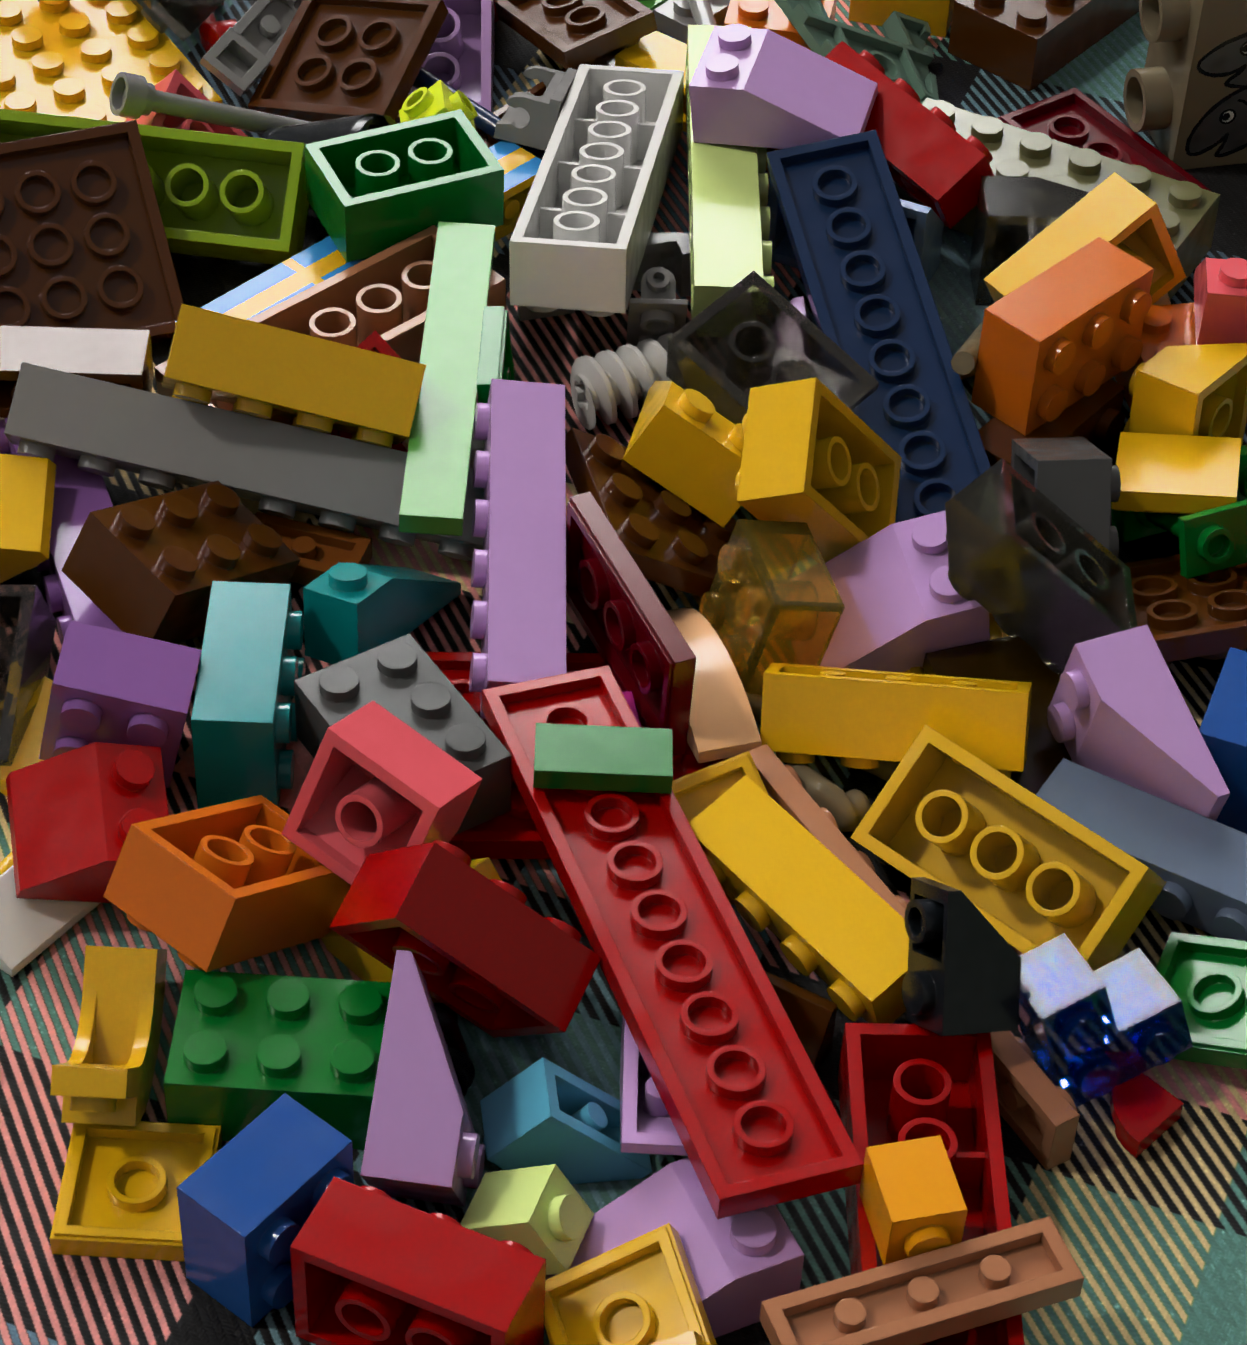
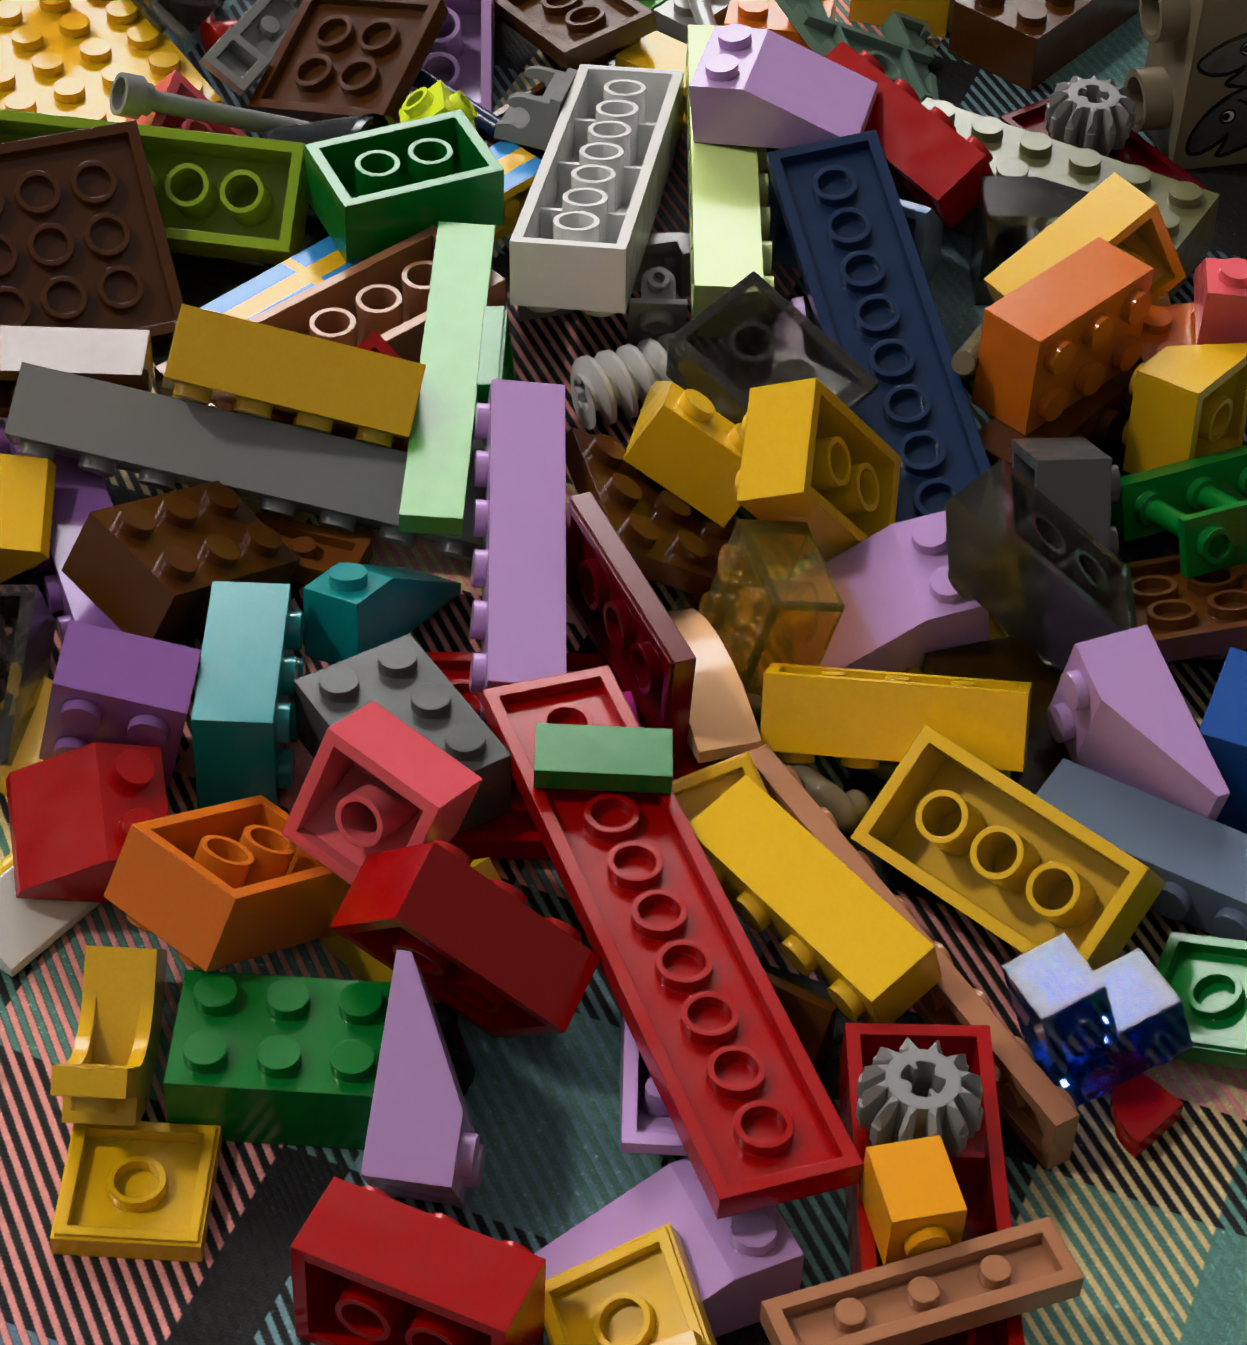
(253, 1201): blue brick -> none
(533, 1209): yellowish green brick -> none
(558, 1120): medium azure slope -> none
(919, 1097): none -> light grey gear
(958, 965): black slope -> none
(1090, 114): none -> light grey gear
(1176, 472): yellow tile -> none

